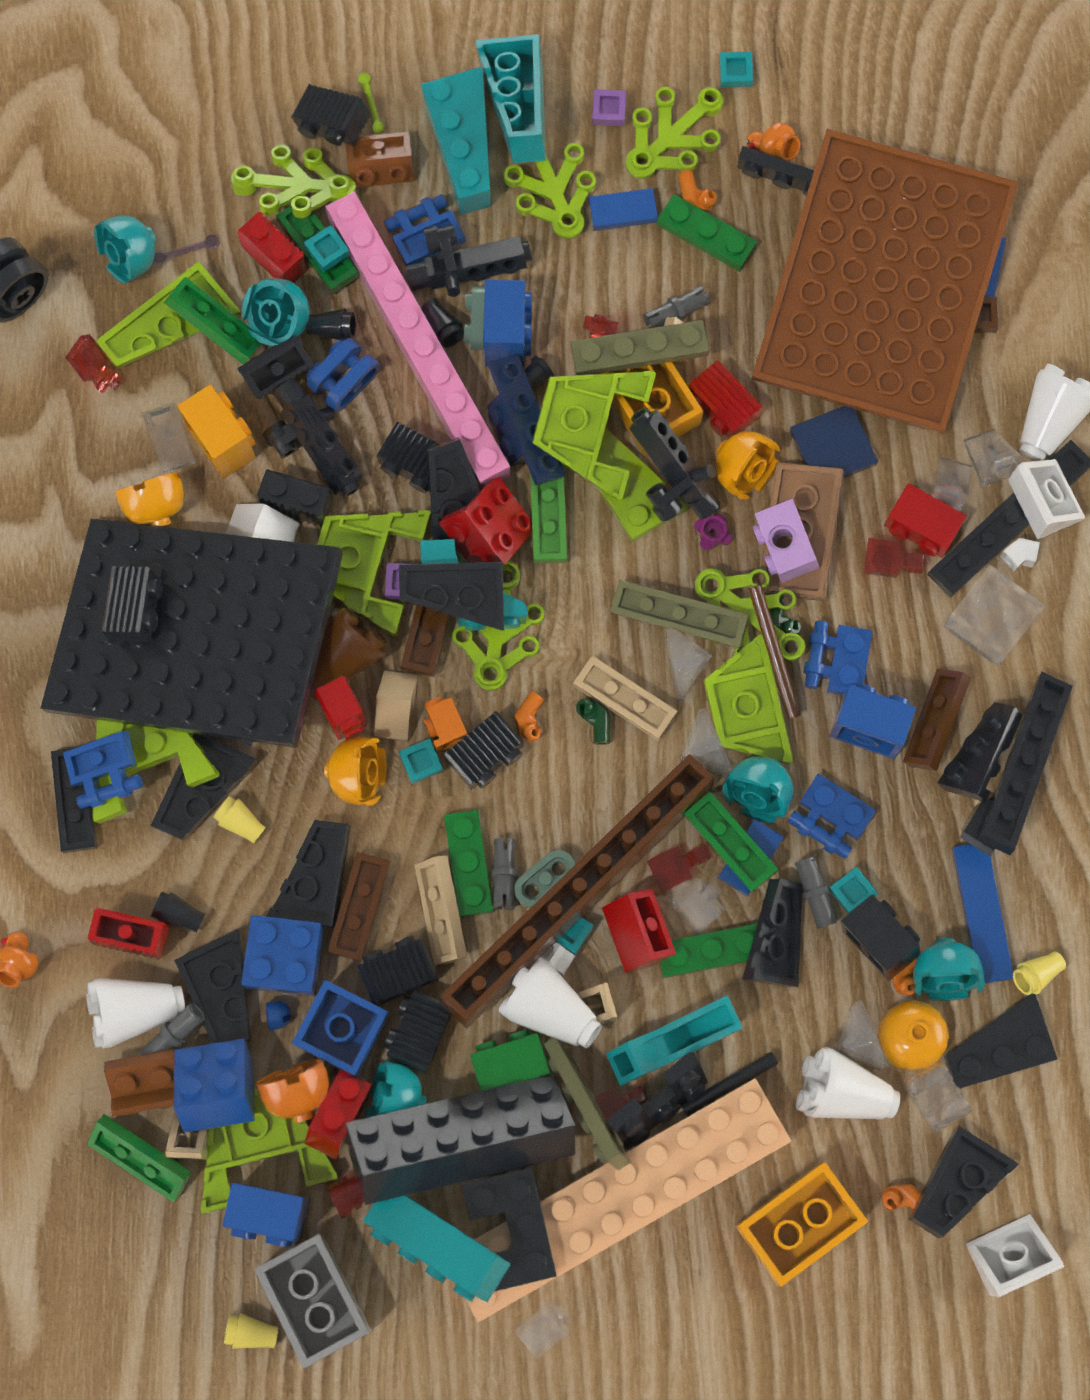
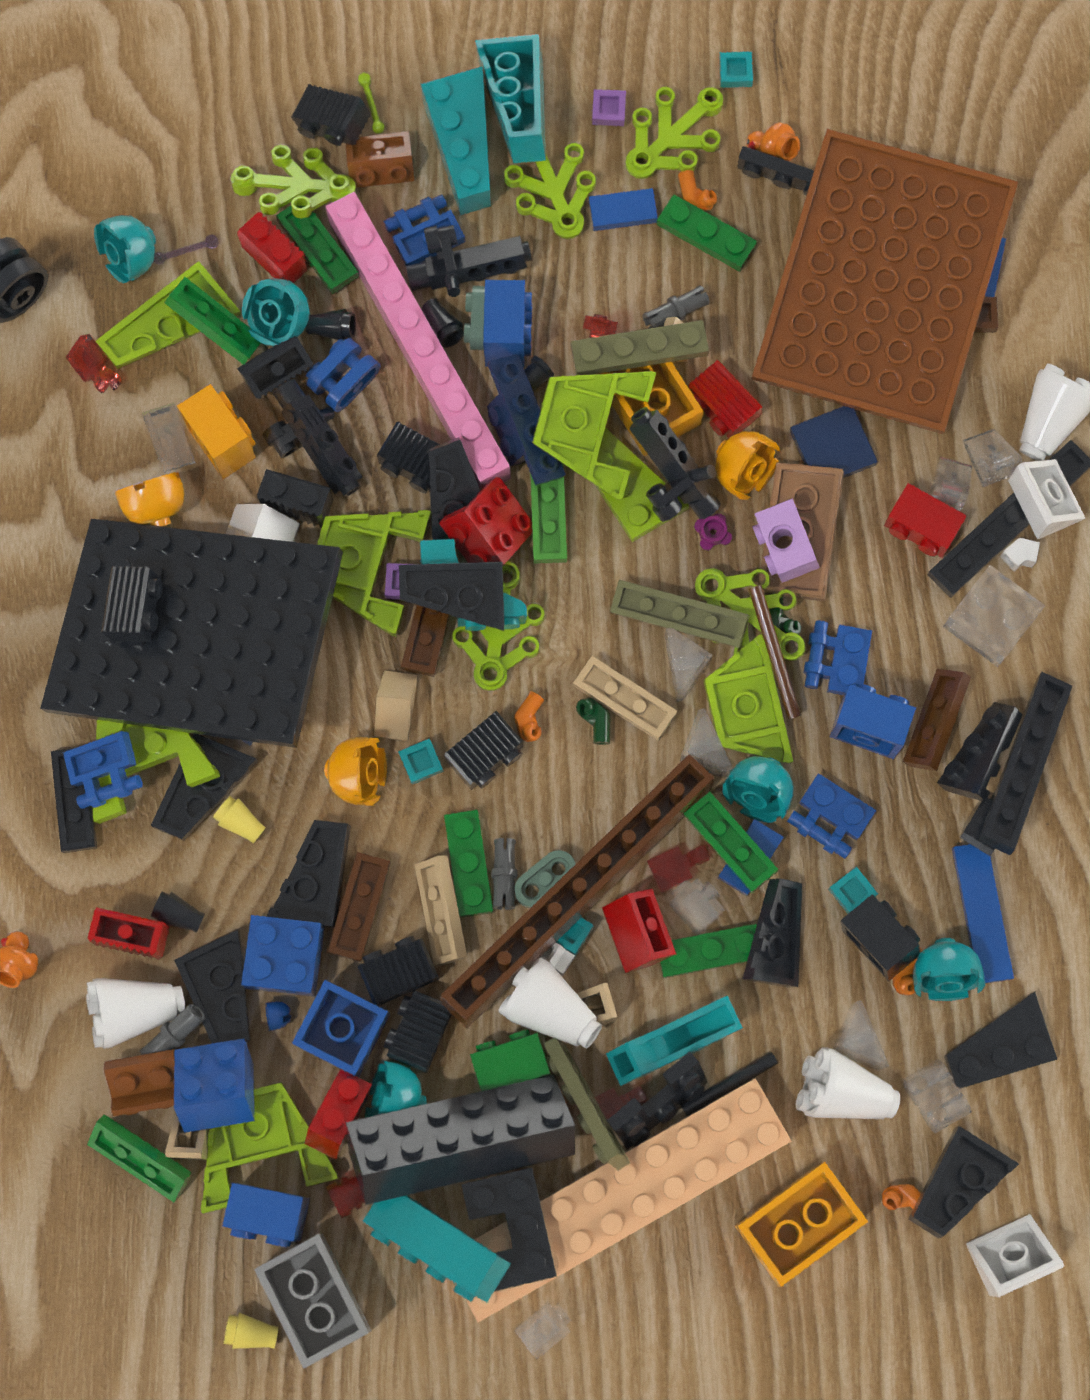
(295, 1091): orange cylinder -> none
(327, 248): teal plate -> none
(341, 708): red brick -> none
(346, 648): reddish brown cone -> none
(444, 723): orange brick -> none
(815, 892): dark grey pin -> none
(885, 559): clear red plate -> none
(913, 1035): light orange cylinder -> none
(1037, 973): light yellow cone -> none

